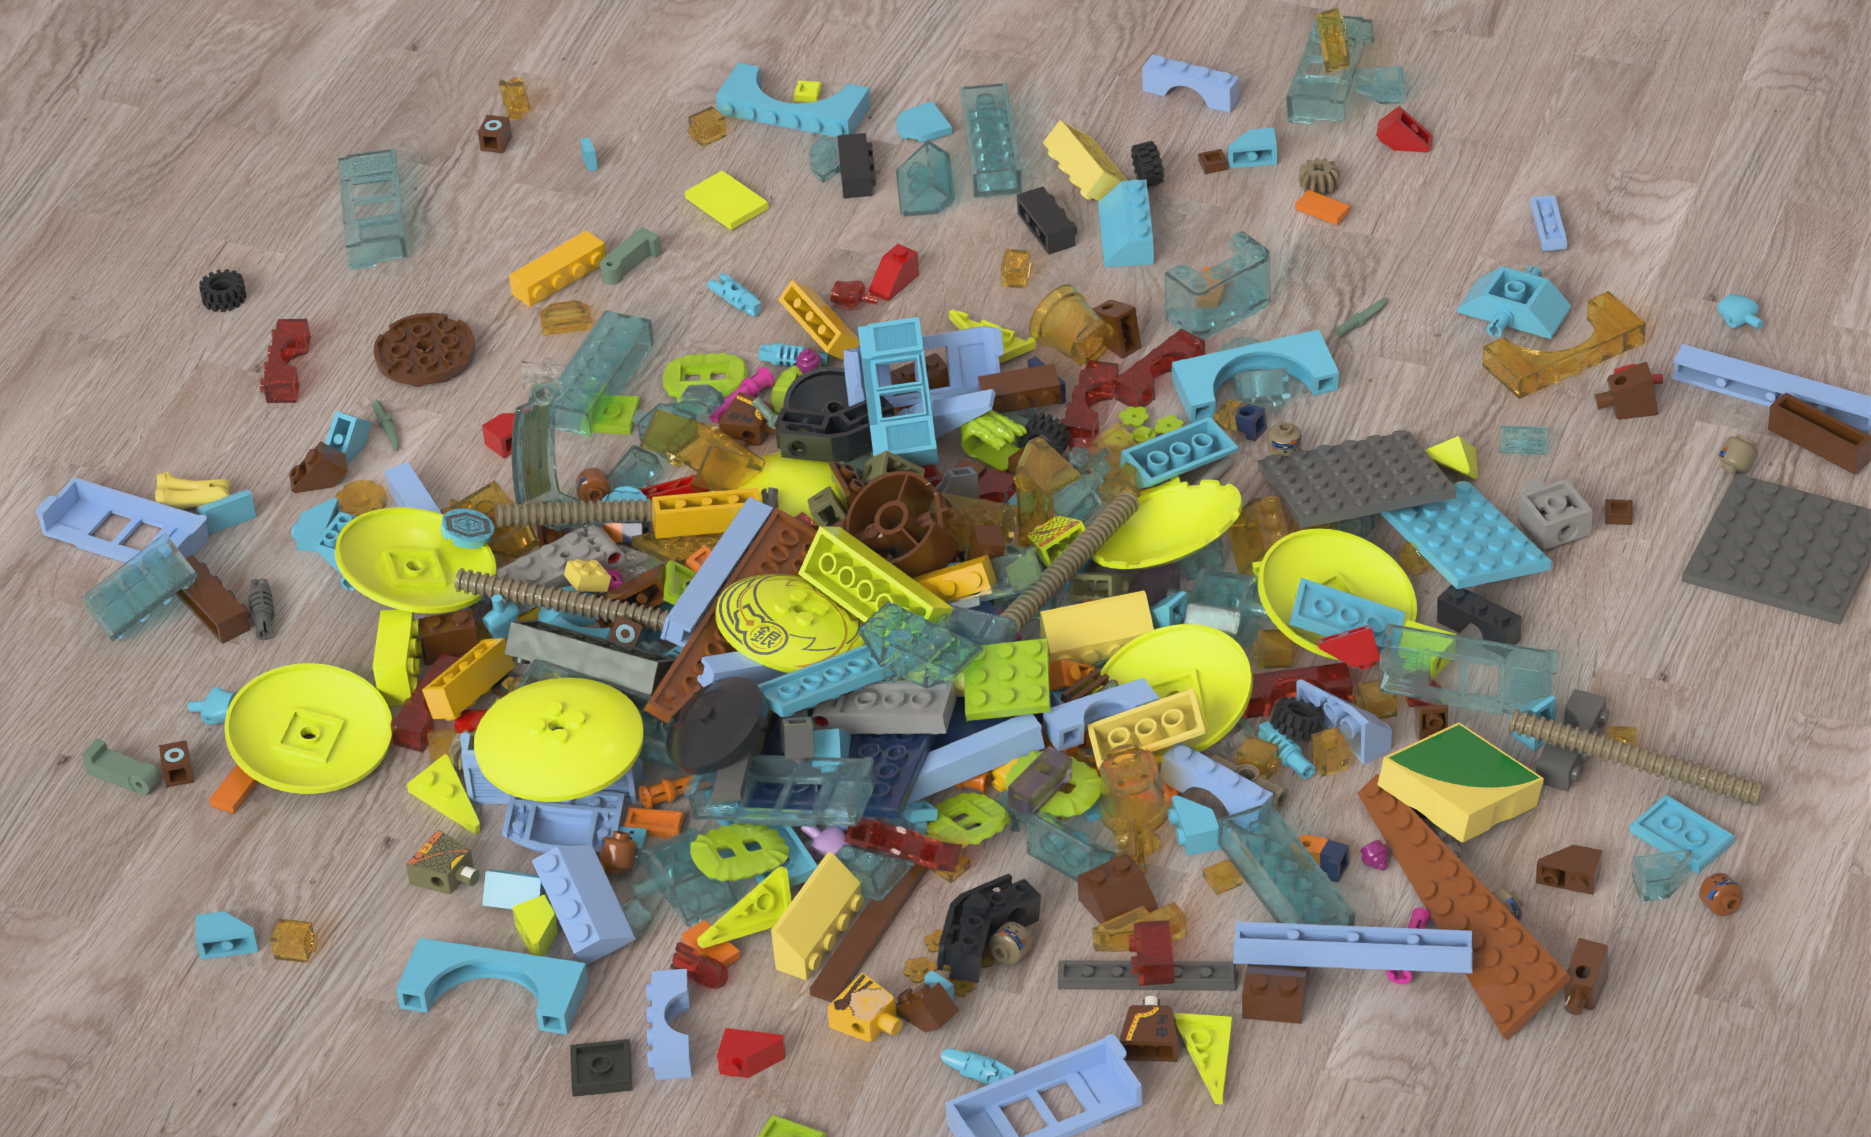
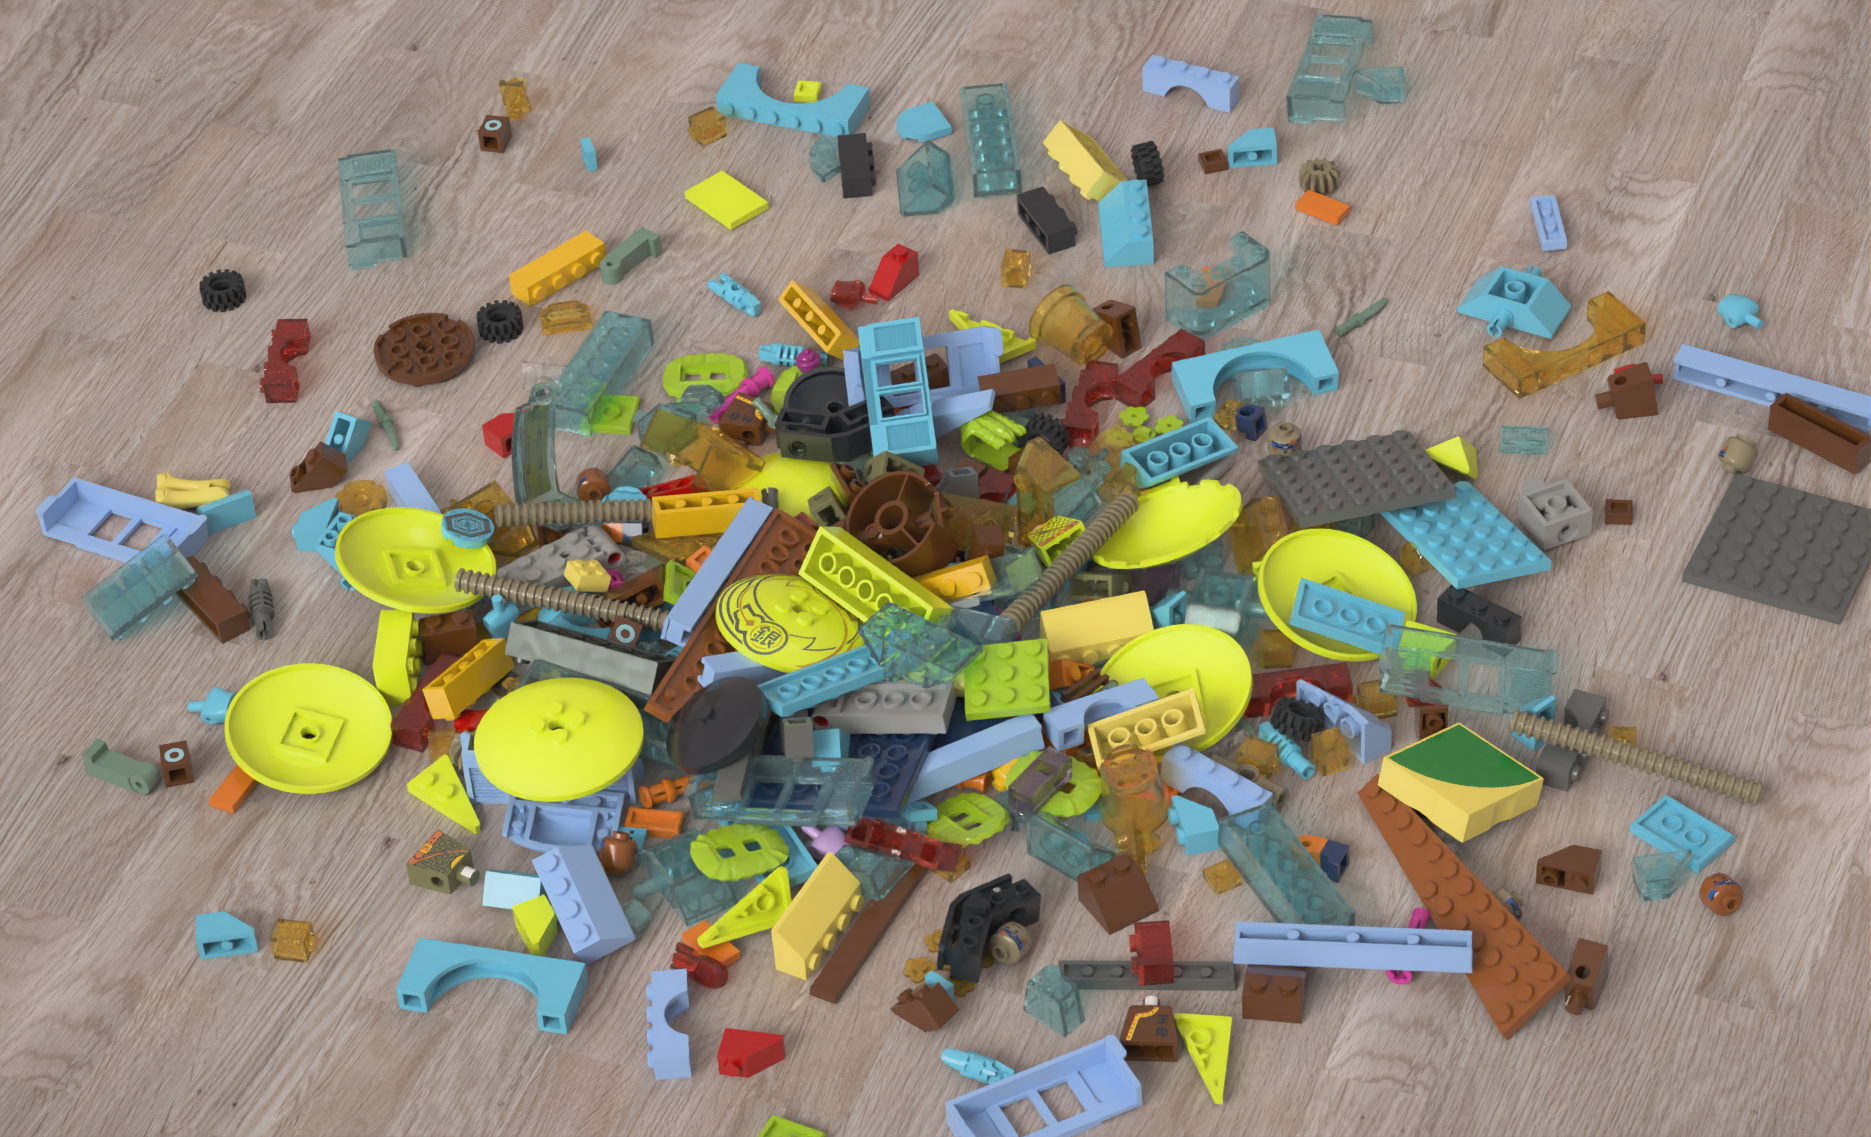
(499, 321): none -> black tyre
(601, 1067): pearl dark grey tile -> none
(864, 1010): yellow torso -> none
(1054, 1000): none -> clear light blue torso
(1114, 934): clear yellow slope -> none
(1333, 40): clear yellow slope -> none
(1352, 647): red slope -> none
(1375, 855): magenta plate -> none
(1403, 132): red slope -> none

